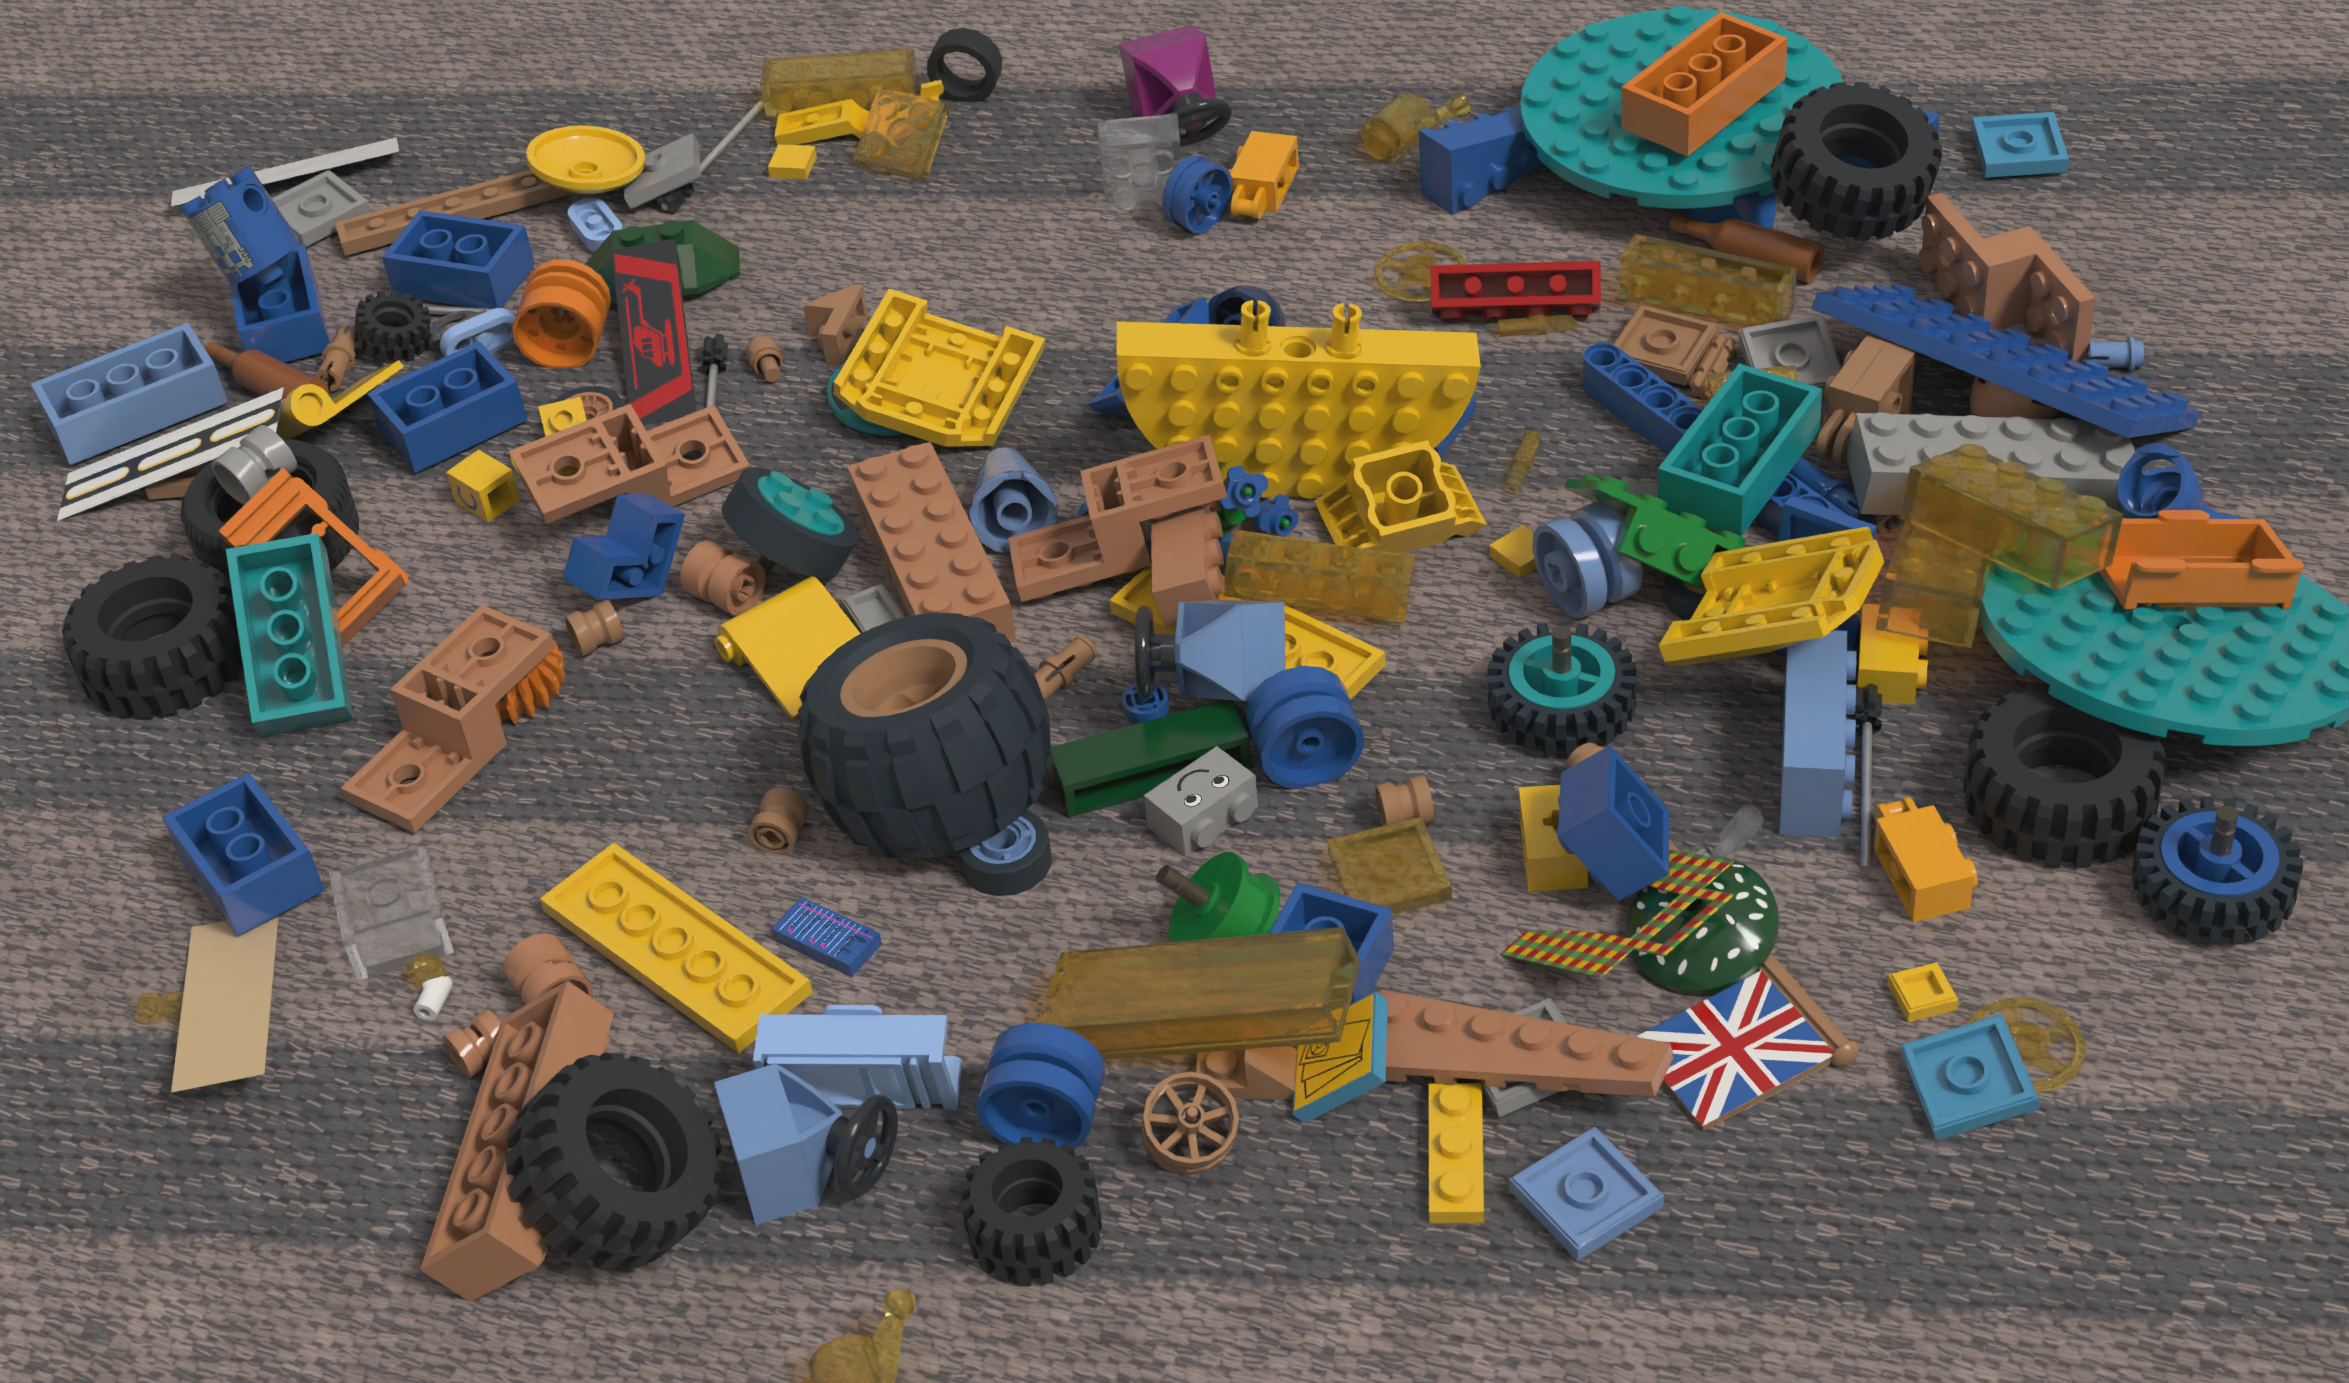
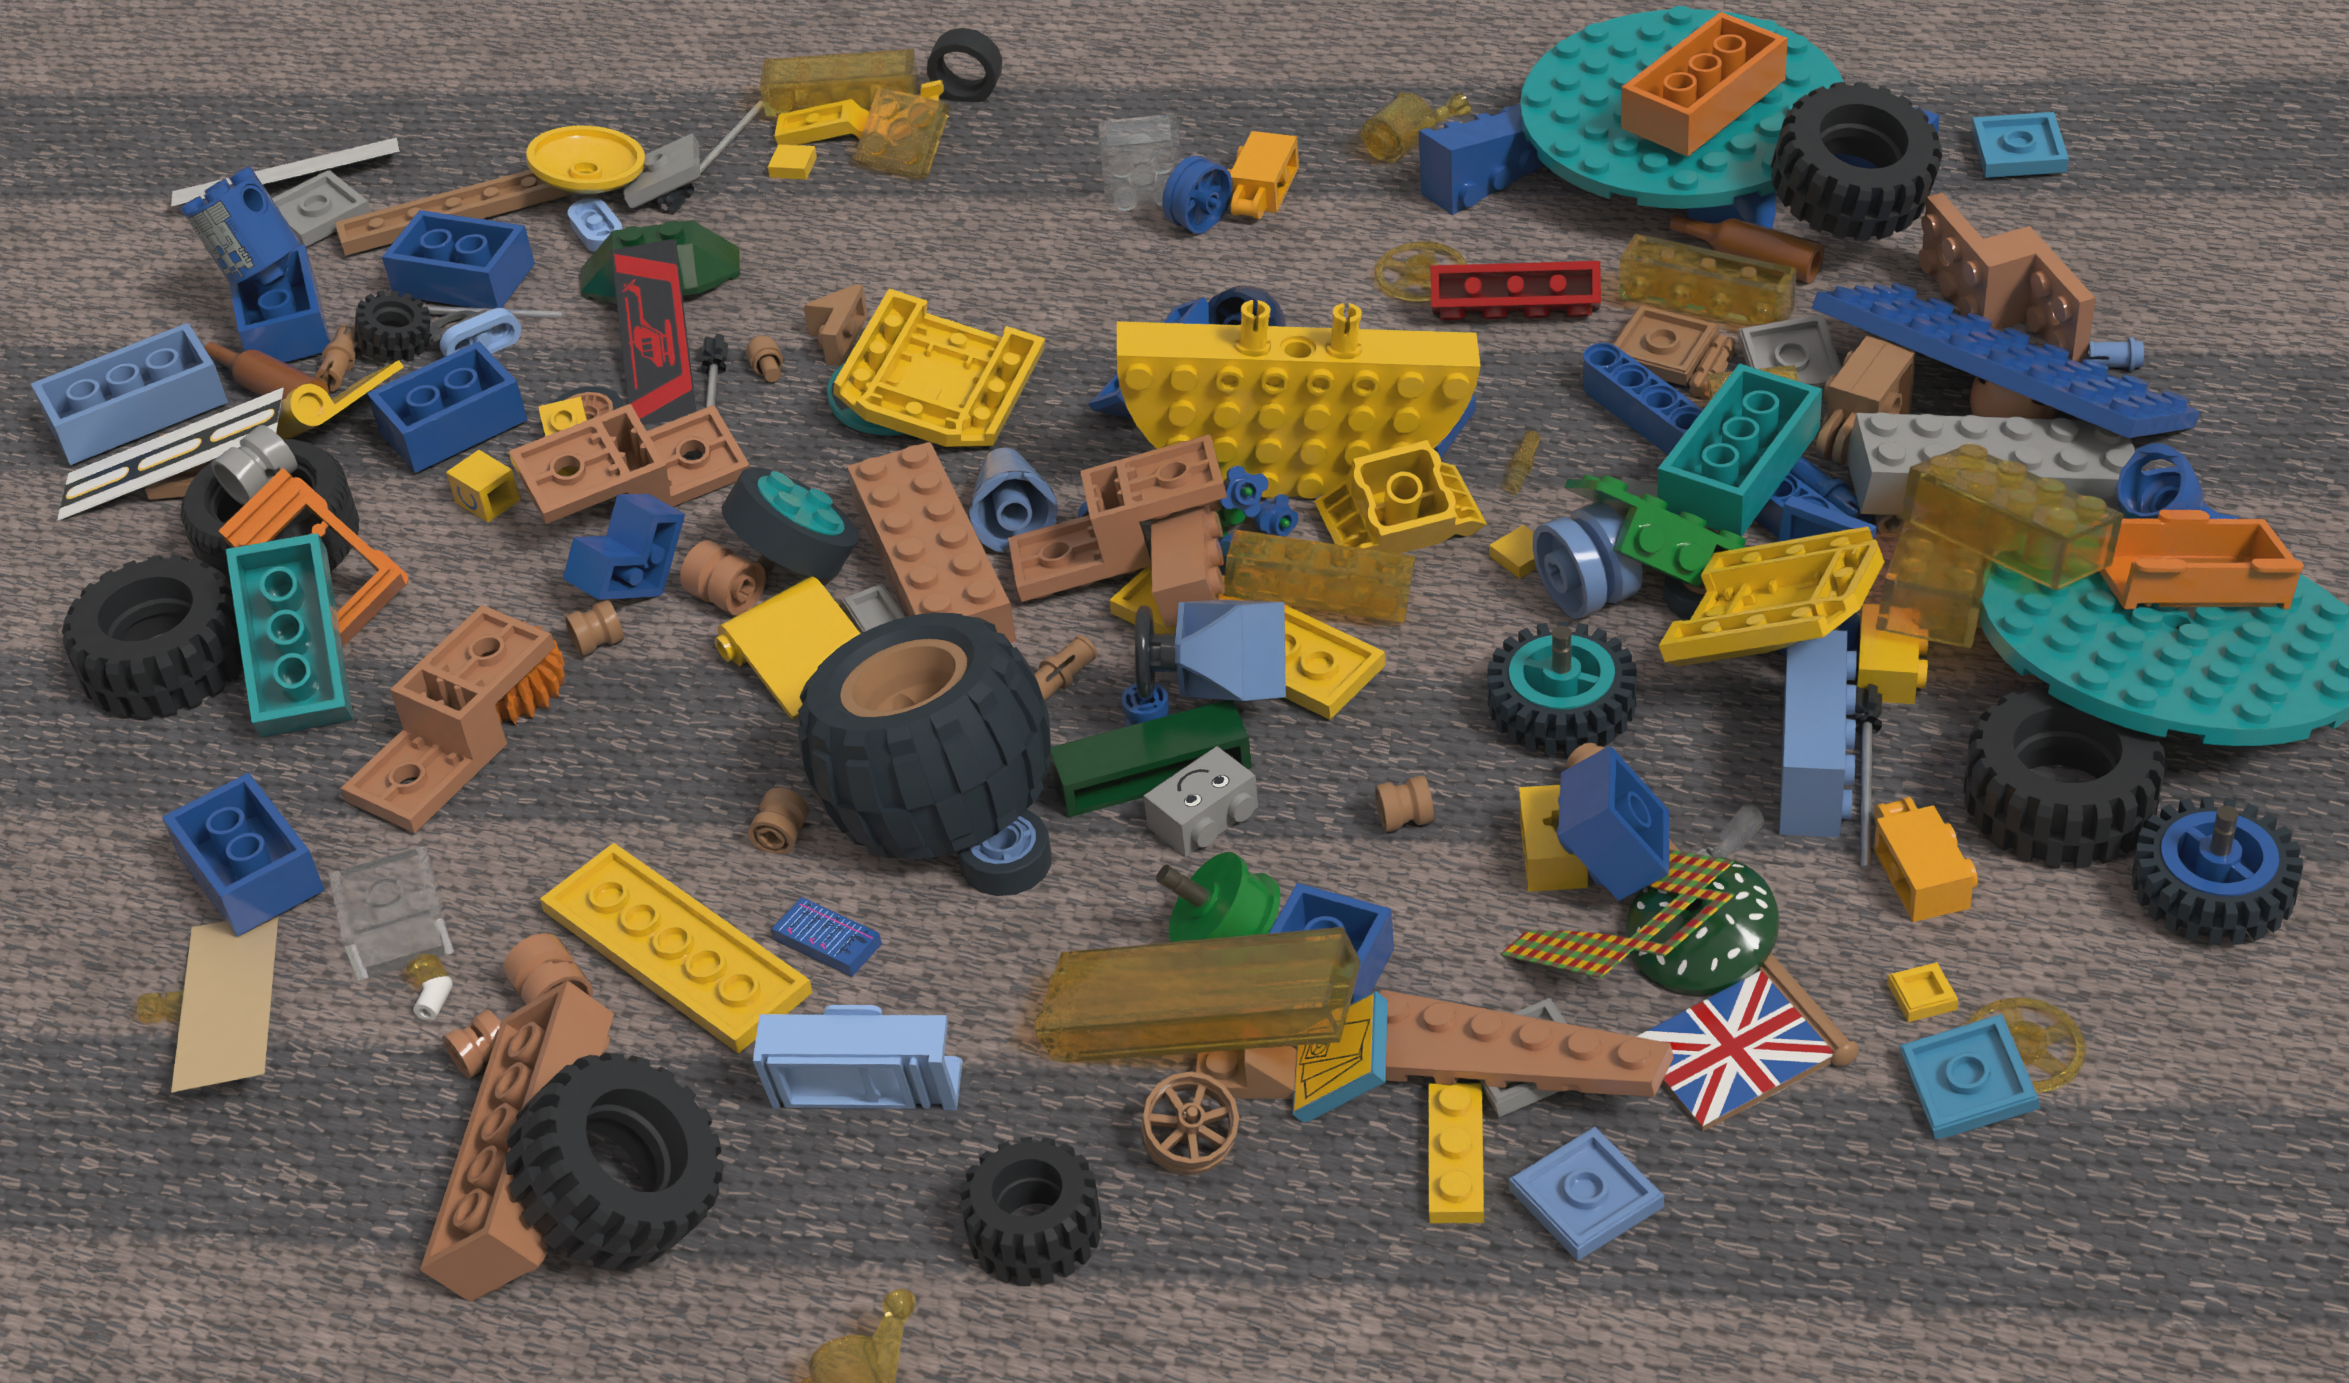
(561, 314): orange wheel -> none
(793, 1135): medium blue piece -> none
(1041, 1085): blue wheel -> none
(1174, 76): magenta piece -> none
(1304, 727): blue wheel -> none
(1391, 866): clear yellow plate -> none
(1536, 325): clear yellow piece -> none

